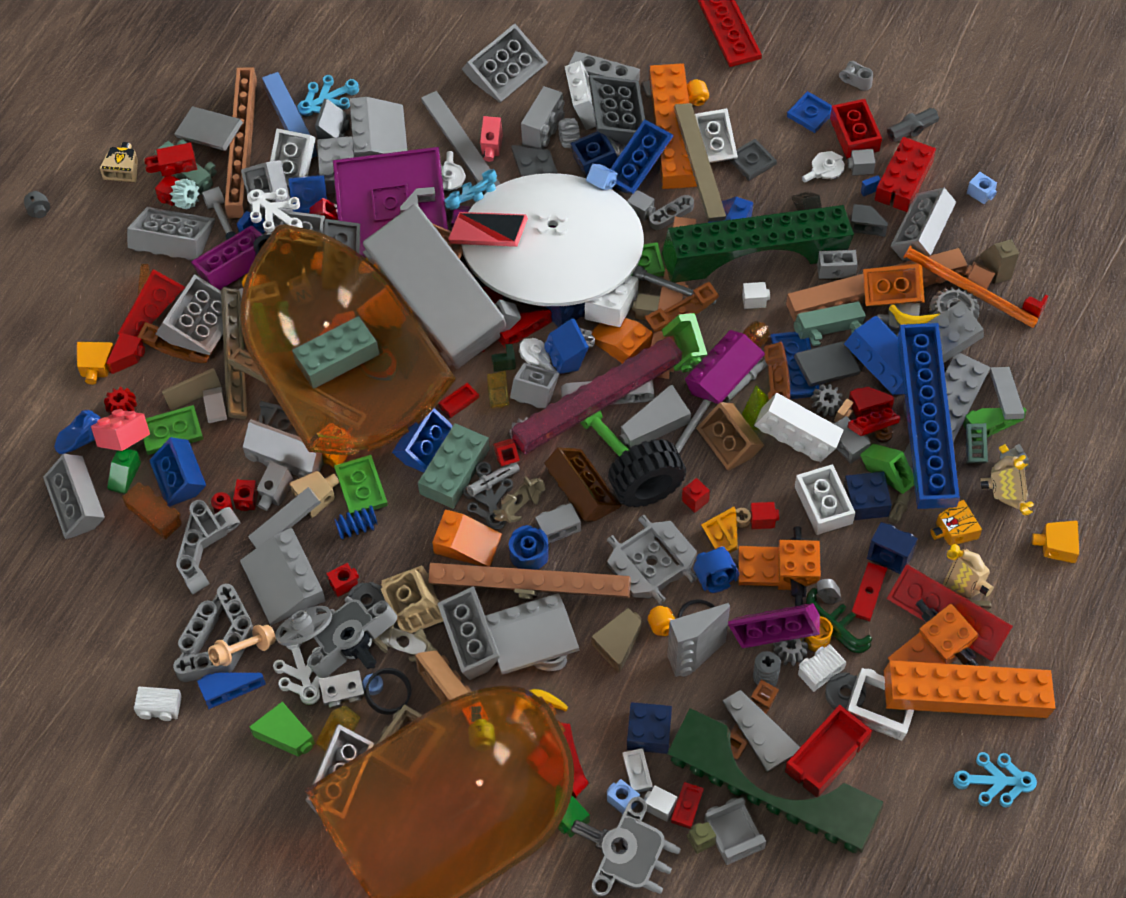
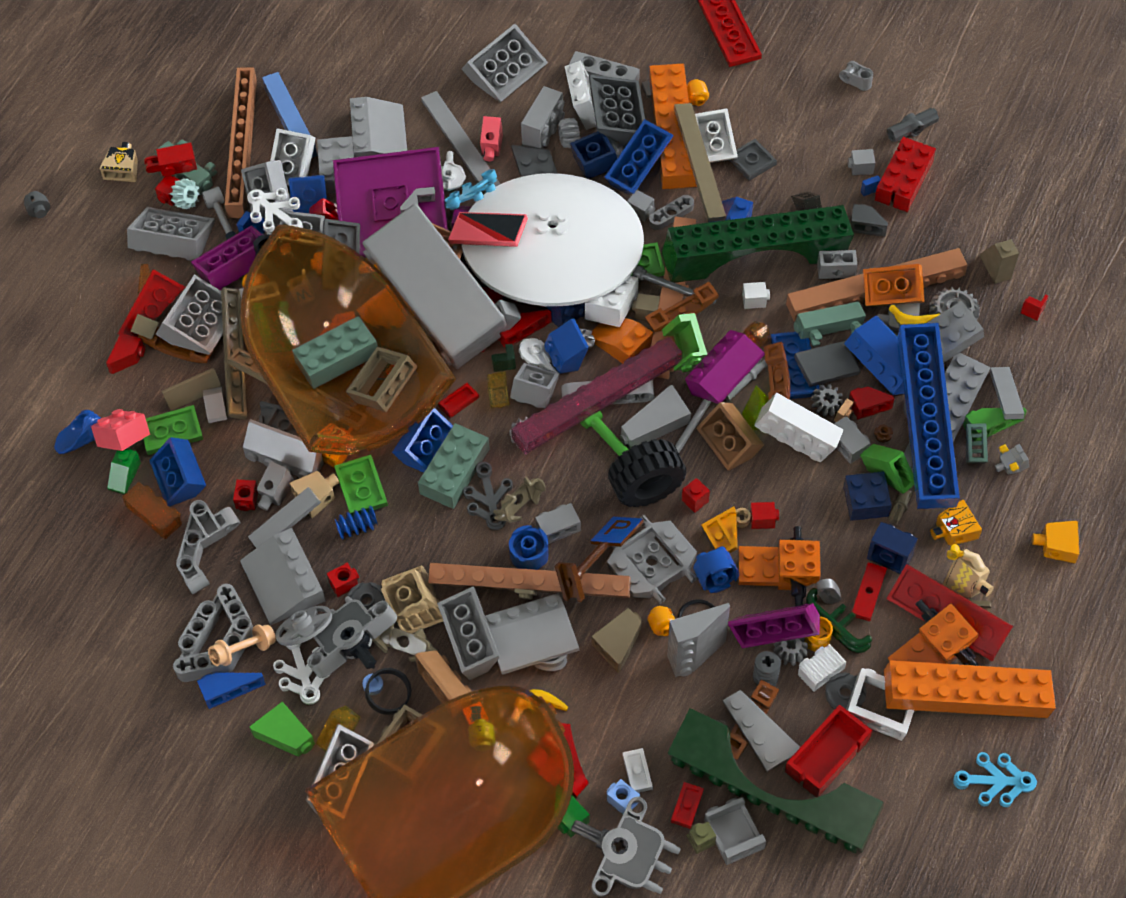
(73, 496): light grey slope -> none
(93, 359): light orange torso -> none
(120, 399): red gear -> none
(144, 326): none -> dark tan panel
(157, 703): white brick -> none
(208, 128): light grey tile -> none
(220, 501): red brick -> none
(309, 105): medium azure plant -> none
(331, 121): slope -> none
(342, 688): light grey brick -> none
(391, 386): none -> dark tan window
(465, 539): orange slope -> none
(476, 487): light grey pin -> none
(506, 452): red brick -> none
(581, 483): reddish brown slope -> none
(602, 177): light blue brick -> none
(614, 533): none -> reddish brown piece
(649, 727): dark blue brick -> none
(660, 803): white brick -> none
(810, 112): blue tile -> none
(824, 499): white brick -> none
(825, 165): white piece -> none
(855, 127): red brick -> none
(873, 421): red tile -> none
(924, 222): light grey brick -> none
(971, 287): orange axle -> none
(979, 274): nougat brick -> none
(982, 188): light blue brick -> none
(1009, 483): tan torso -> none

